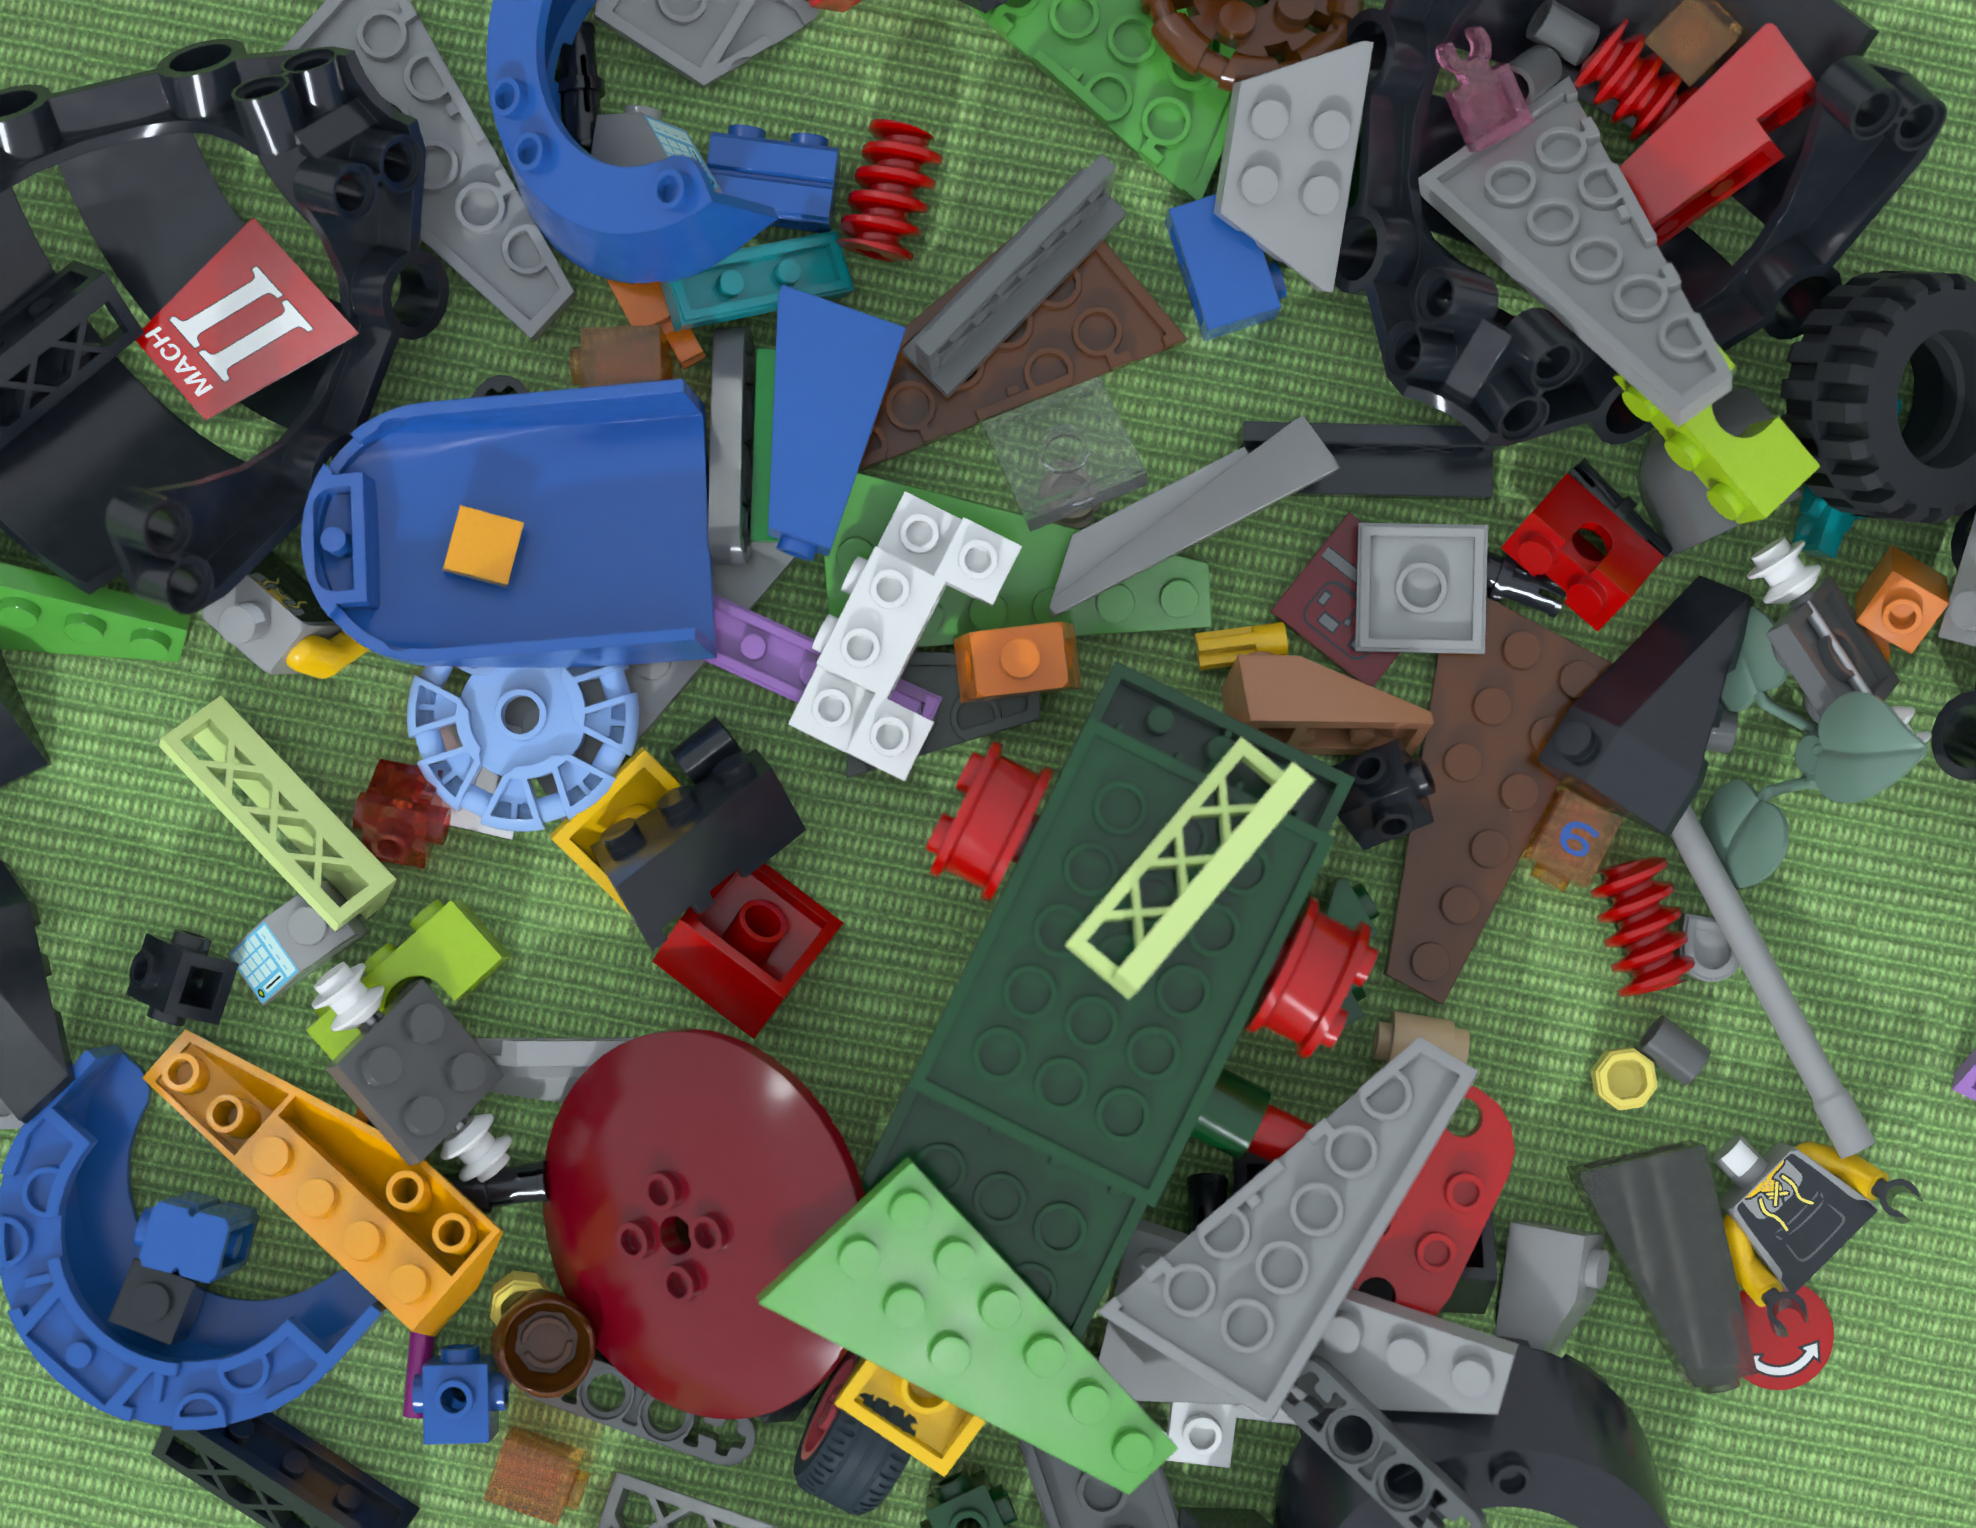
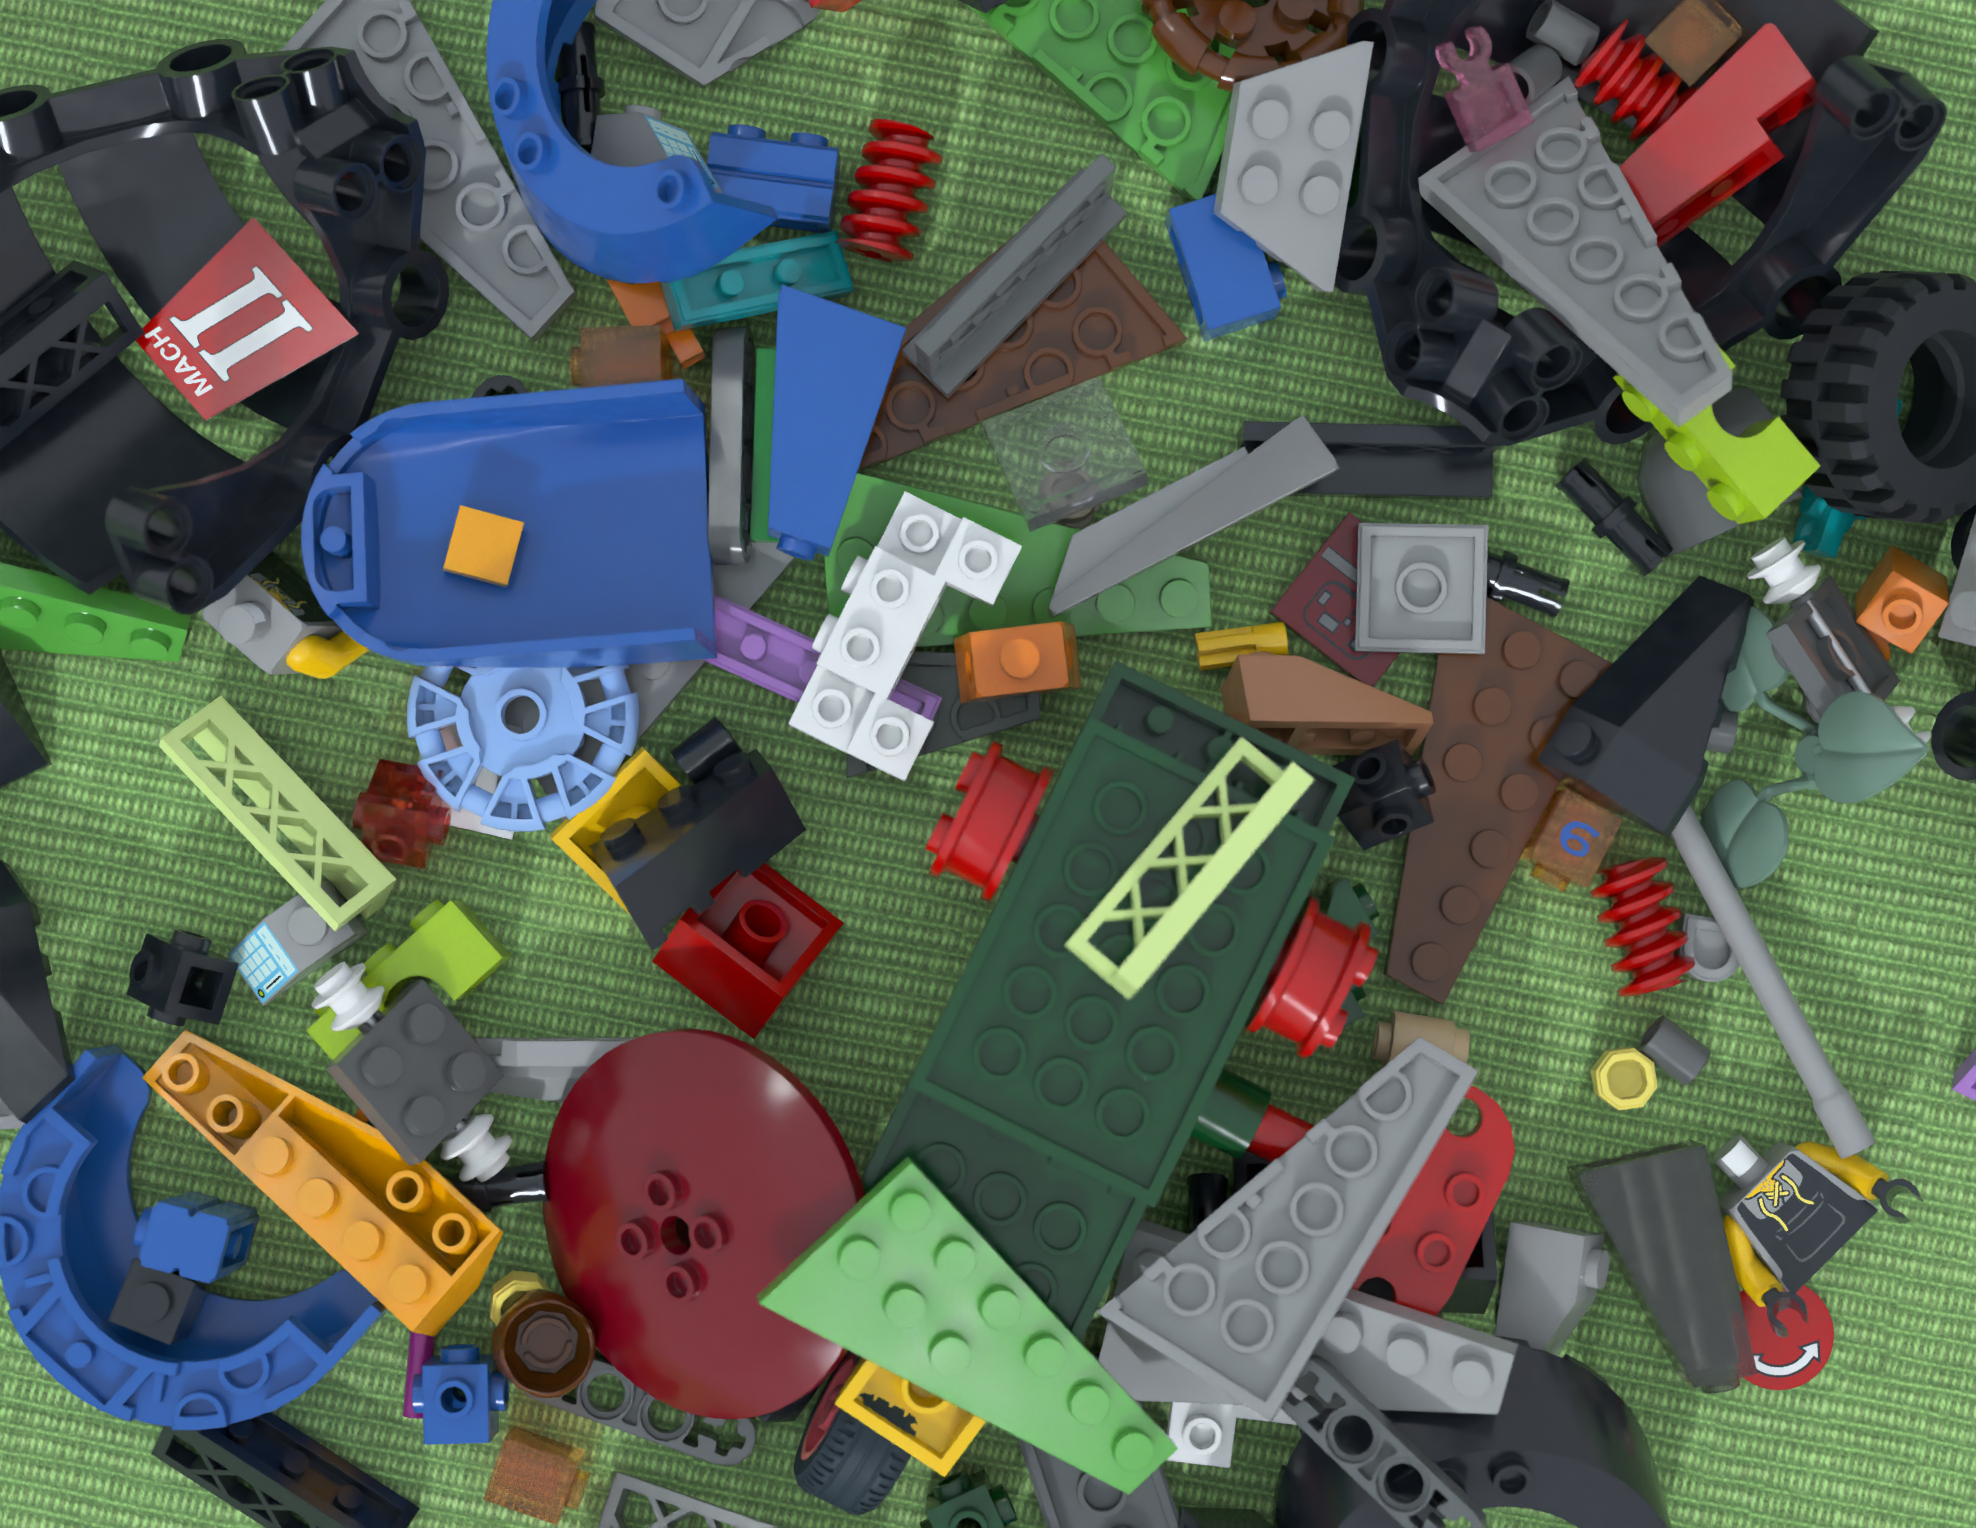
(1592, 581): red brick -> none

